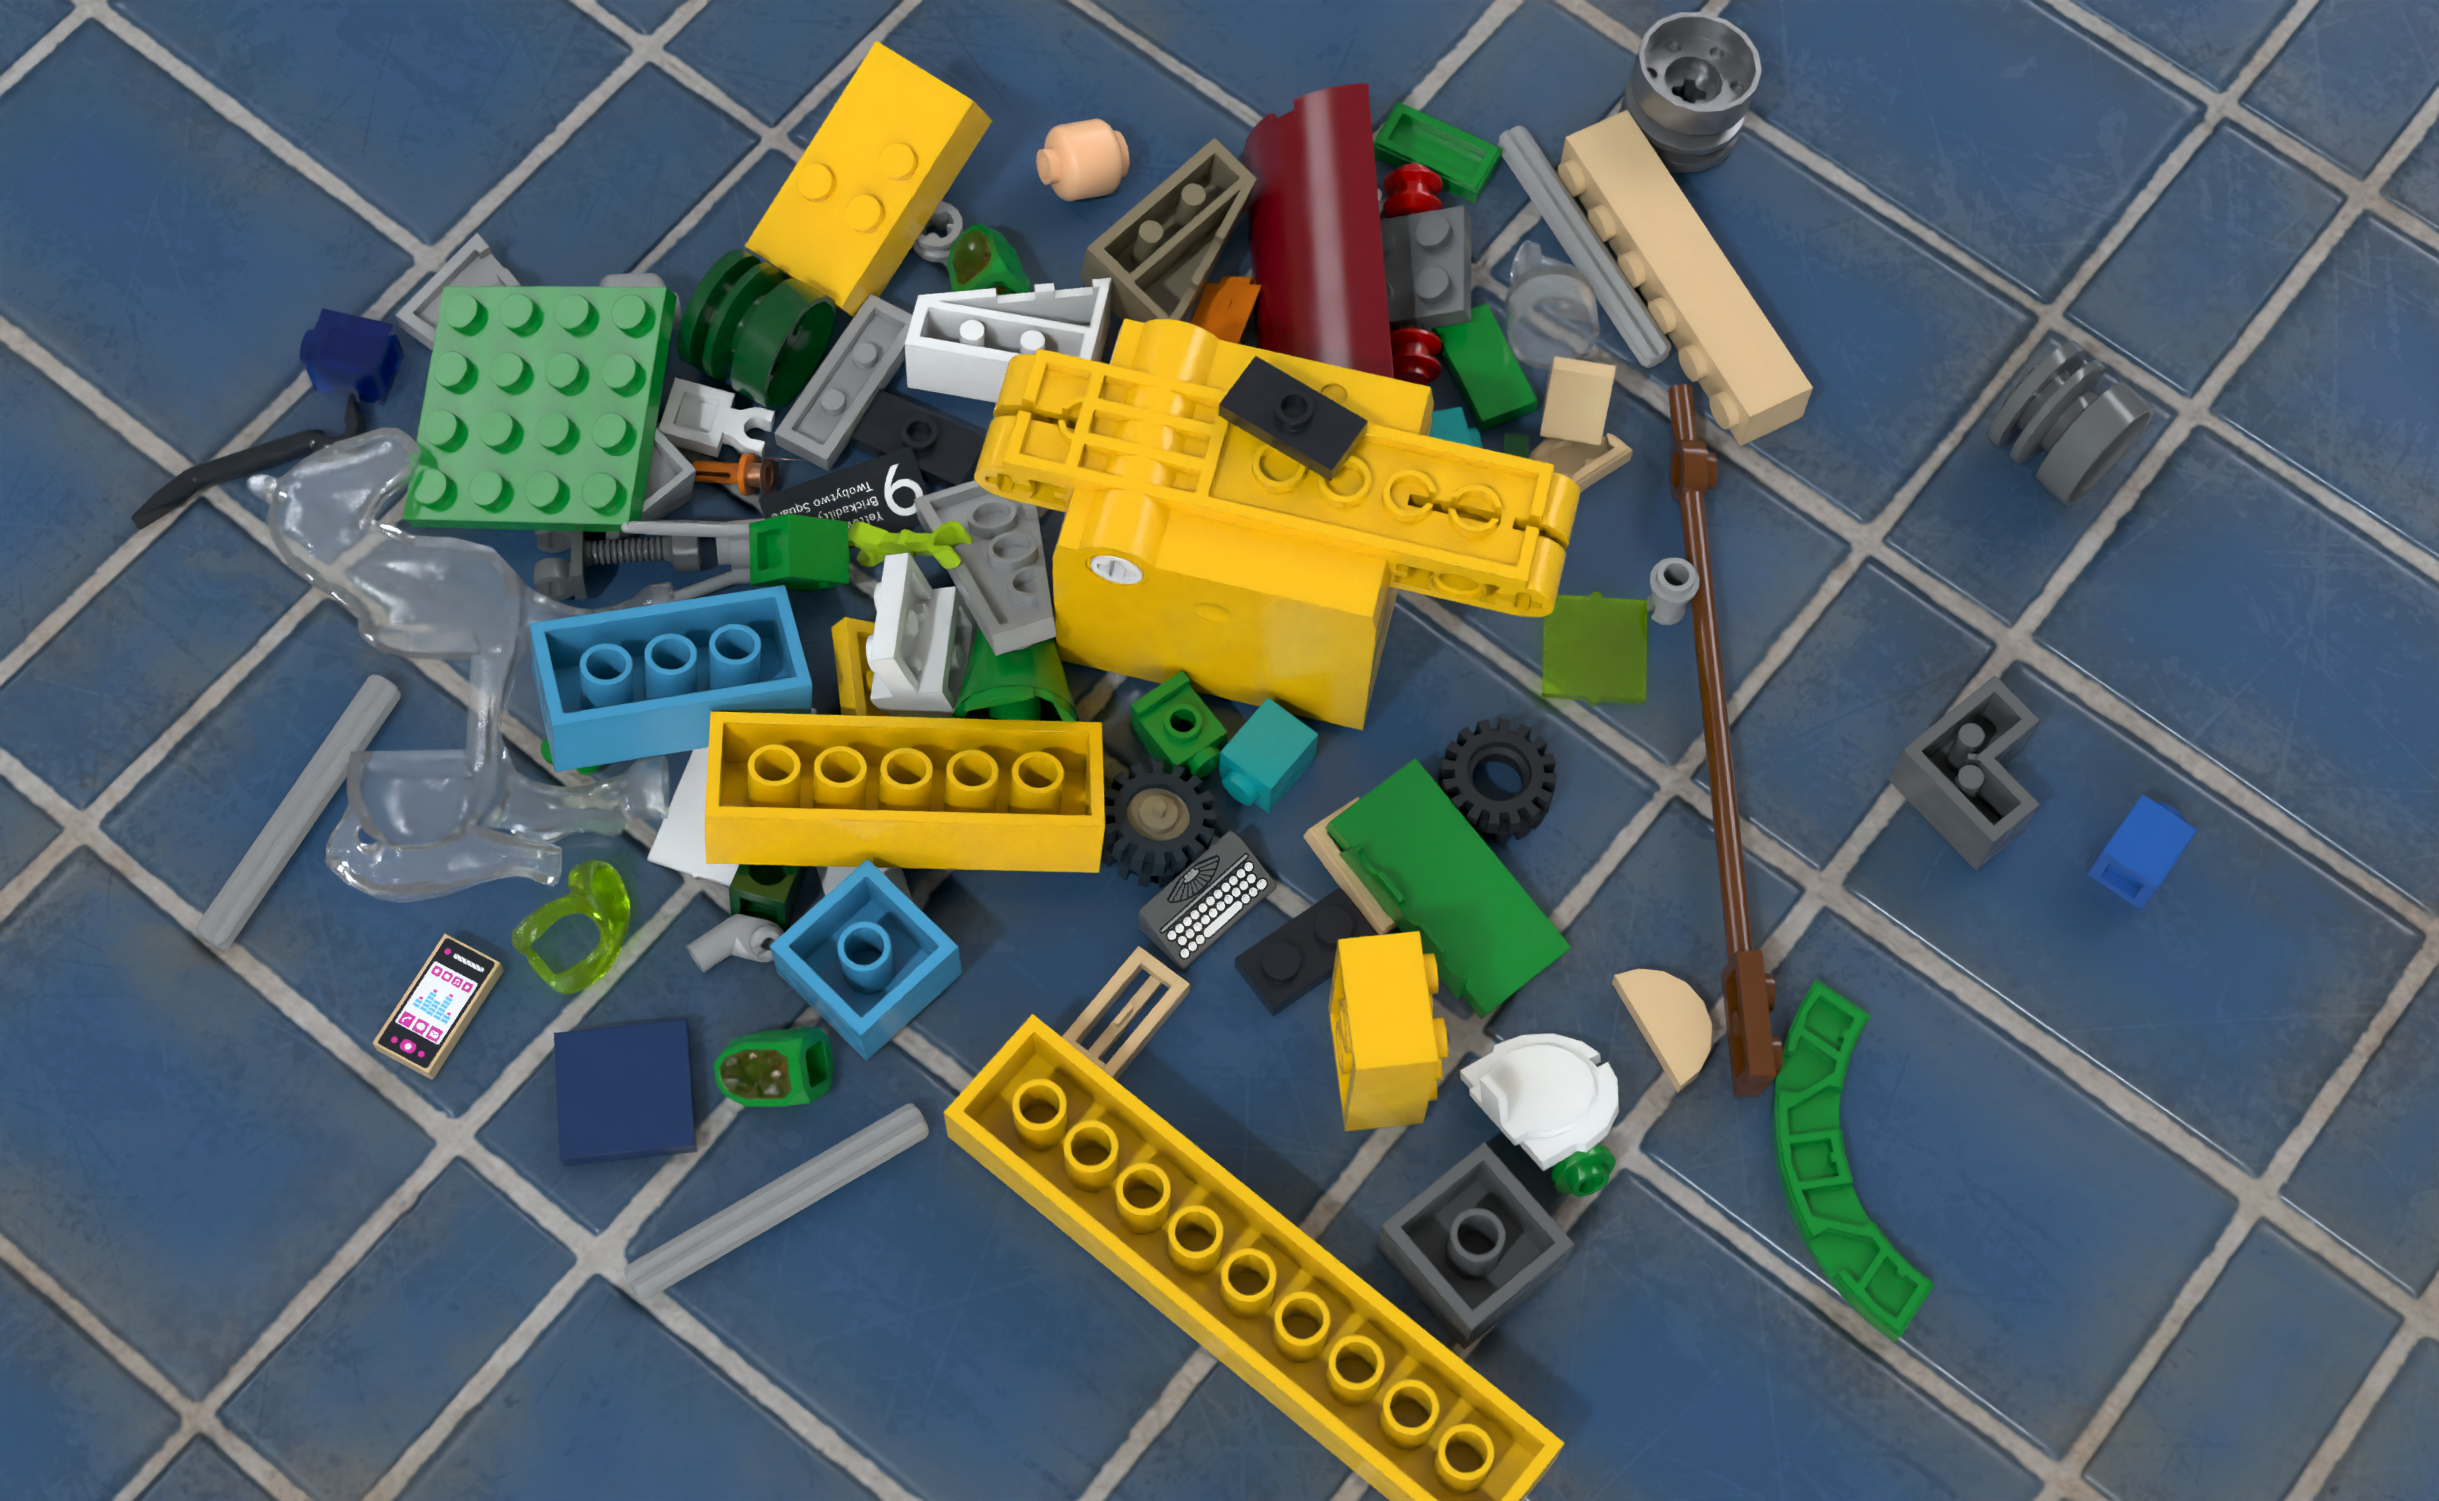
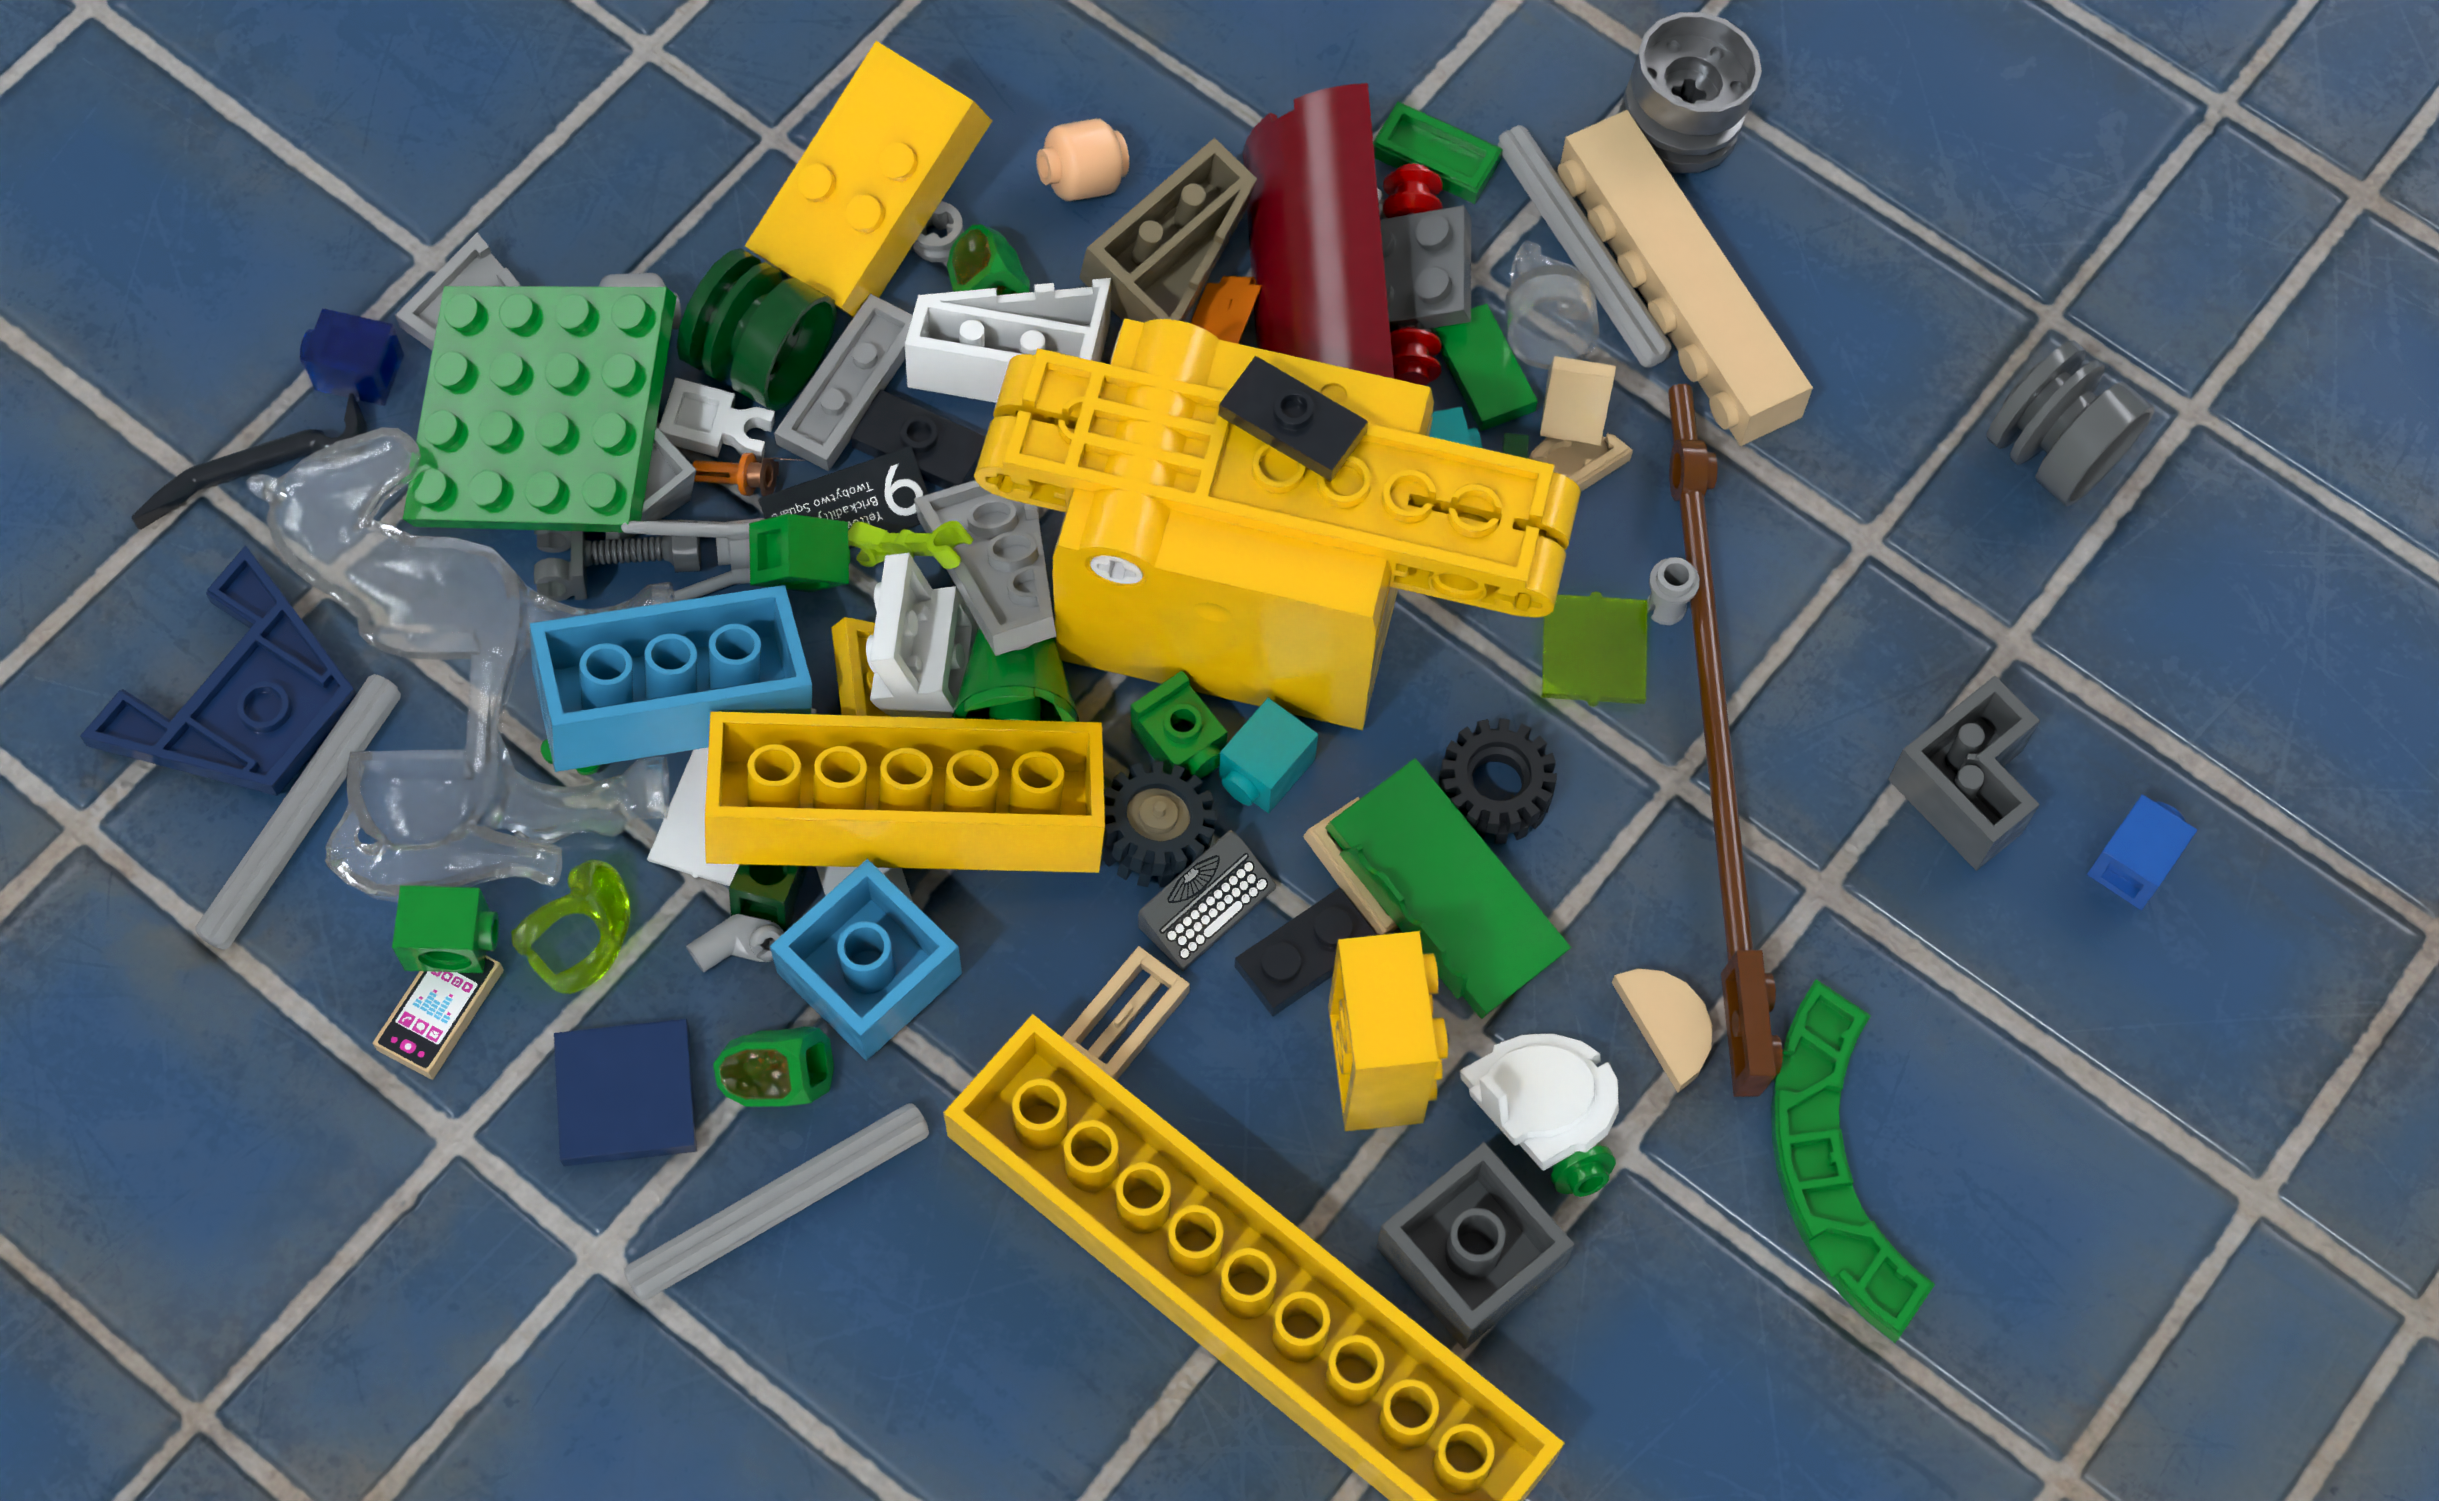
(255, 711): none -> dark blue wing
(444, 929): none -> green brick

